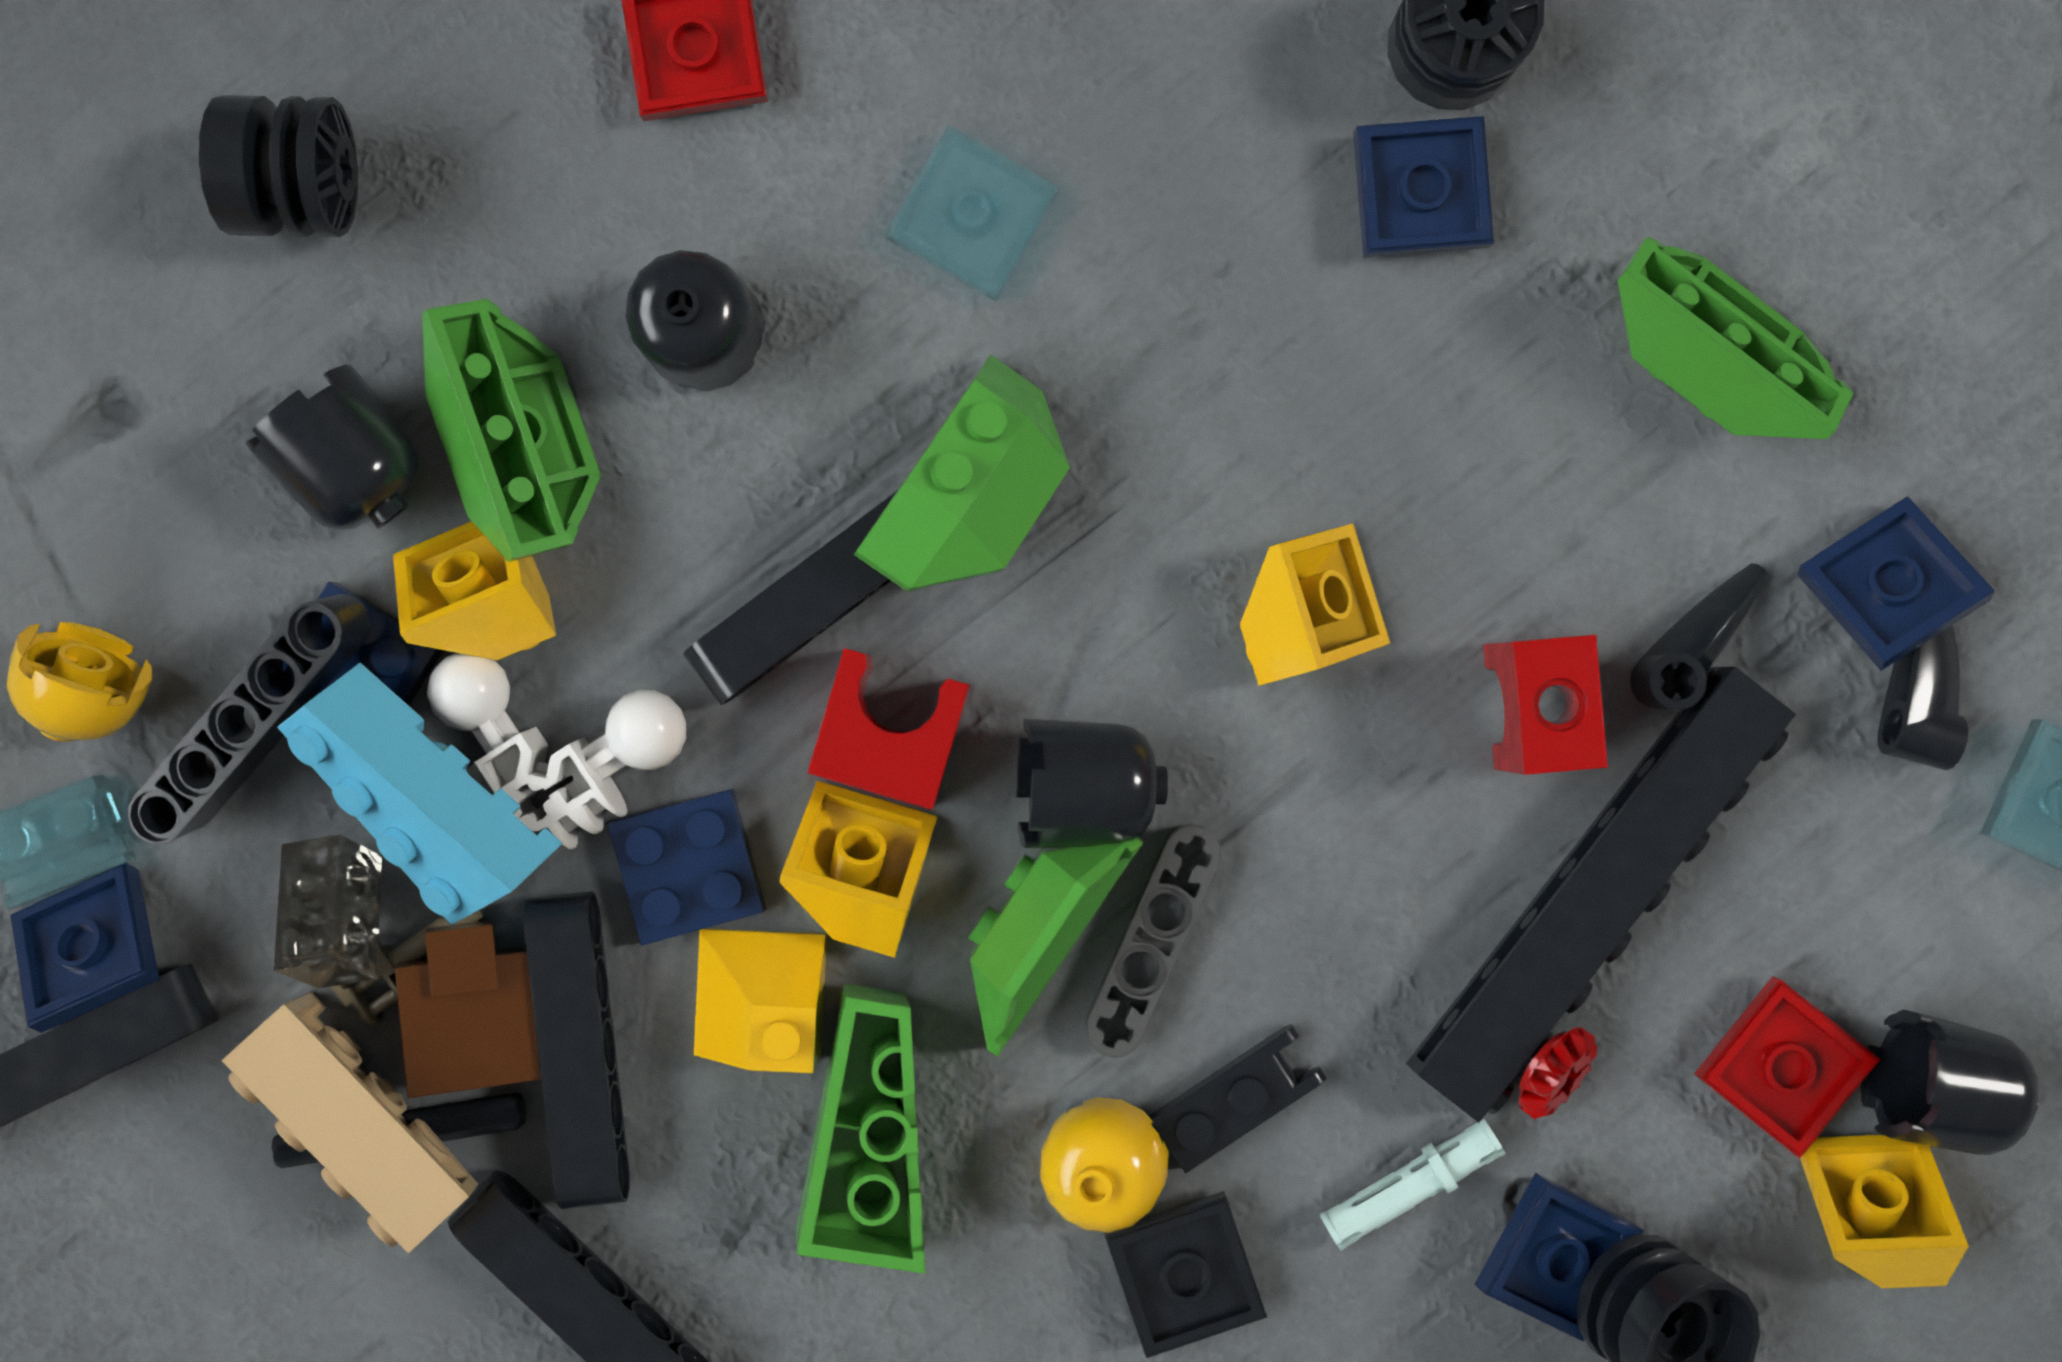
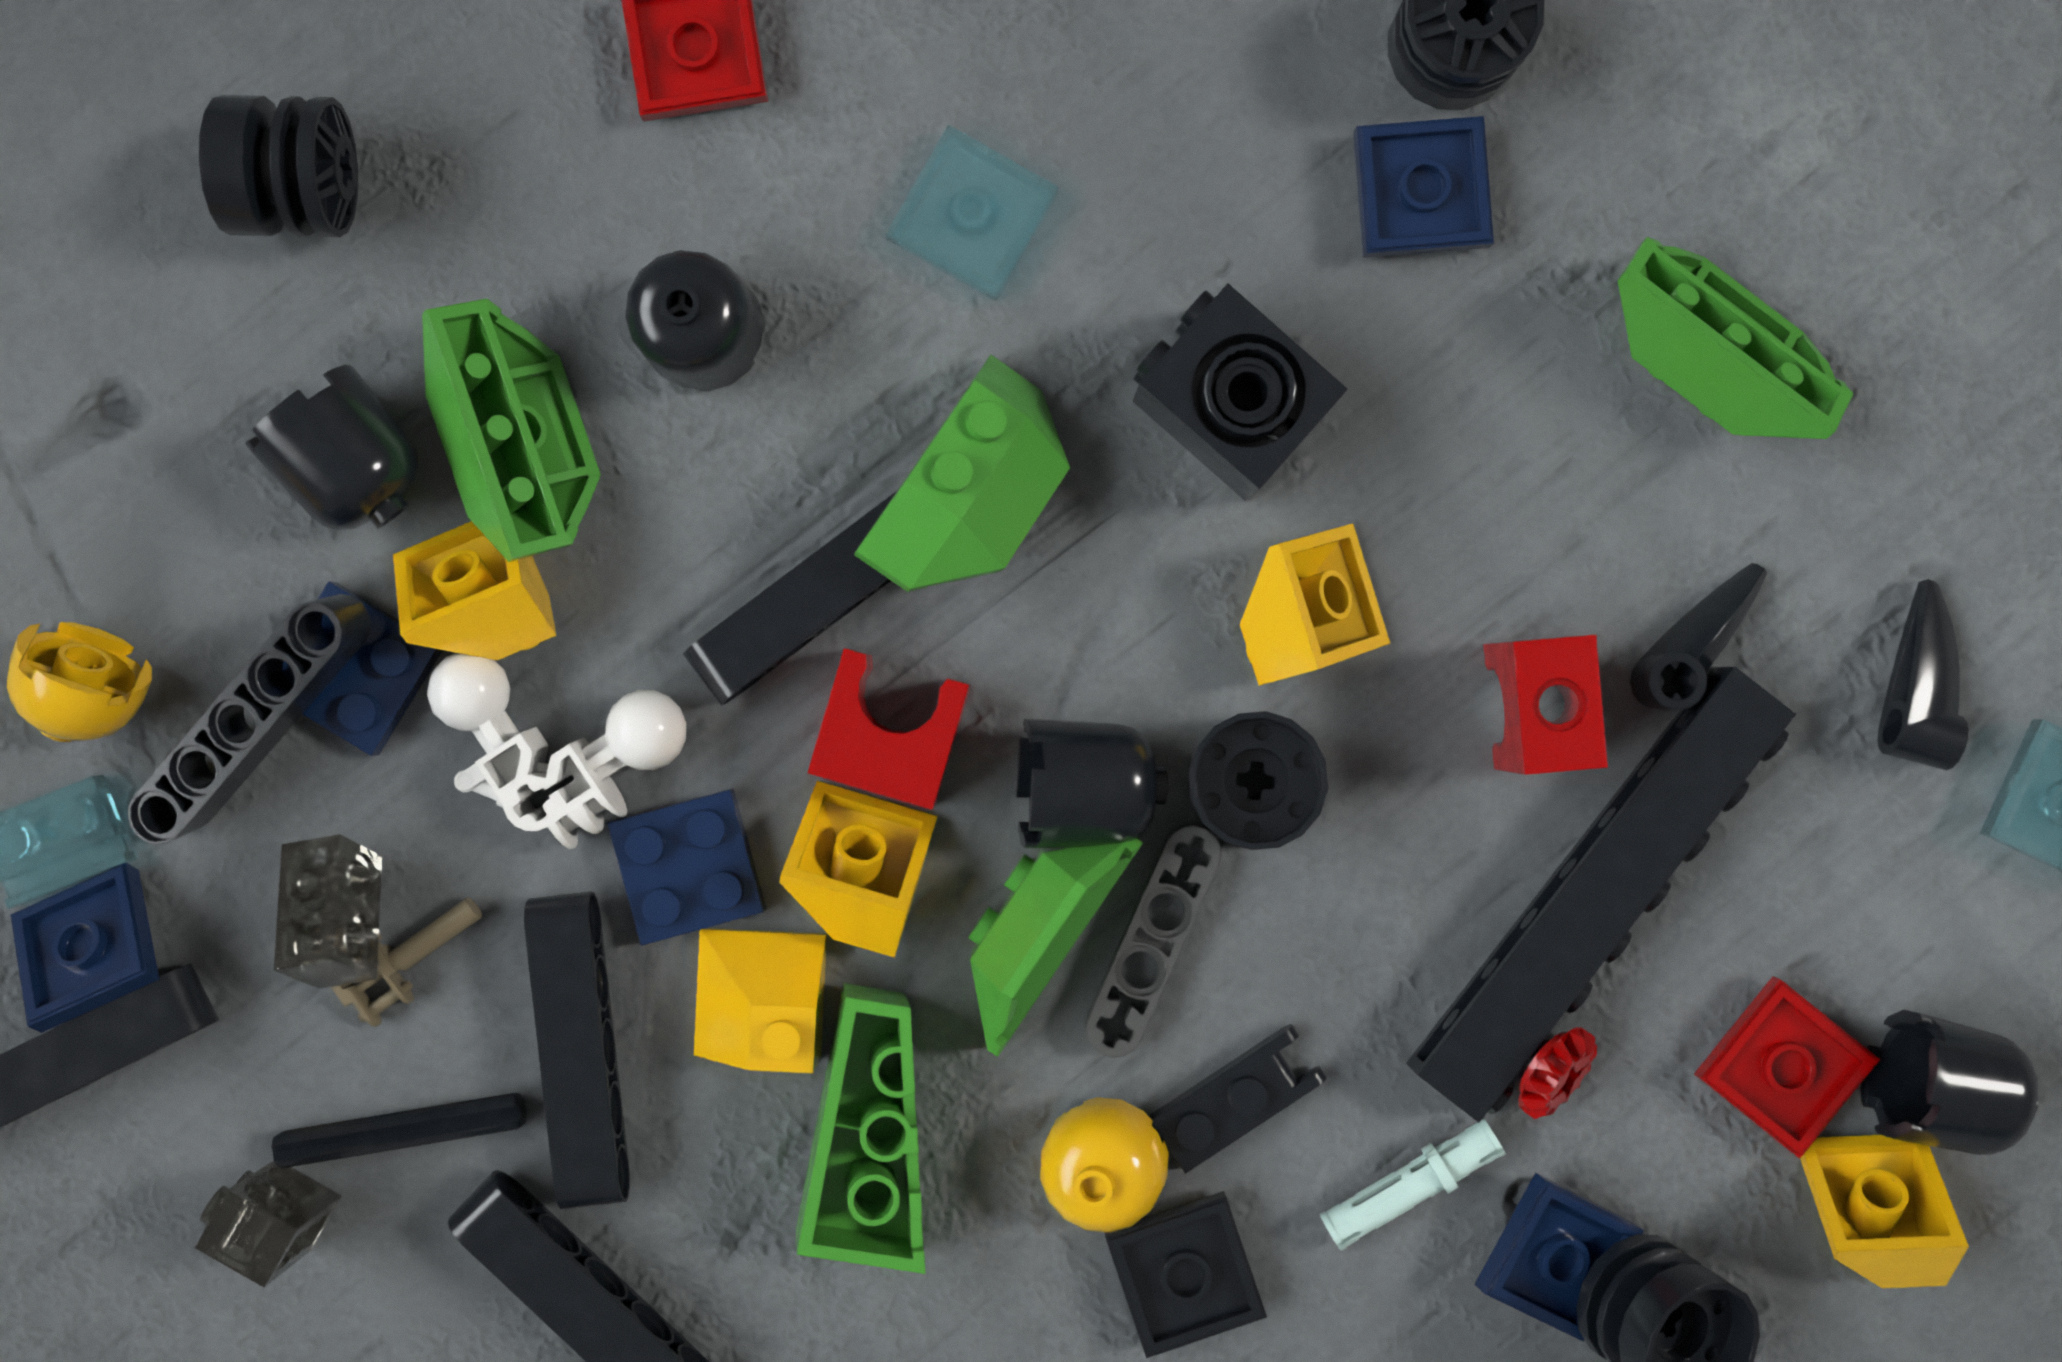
(266, 1221): none -> clear smoke brick
(349, 1122): tan wedge -> none
(415, 796): medium azure wedge -> none
(466, 1013): reddish brown piece -> none
(1227, 348): none -> black brick
(1285, 755): none -> black wheel
(1895, 583): dark blue plate -> none

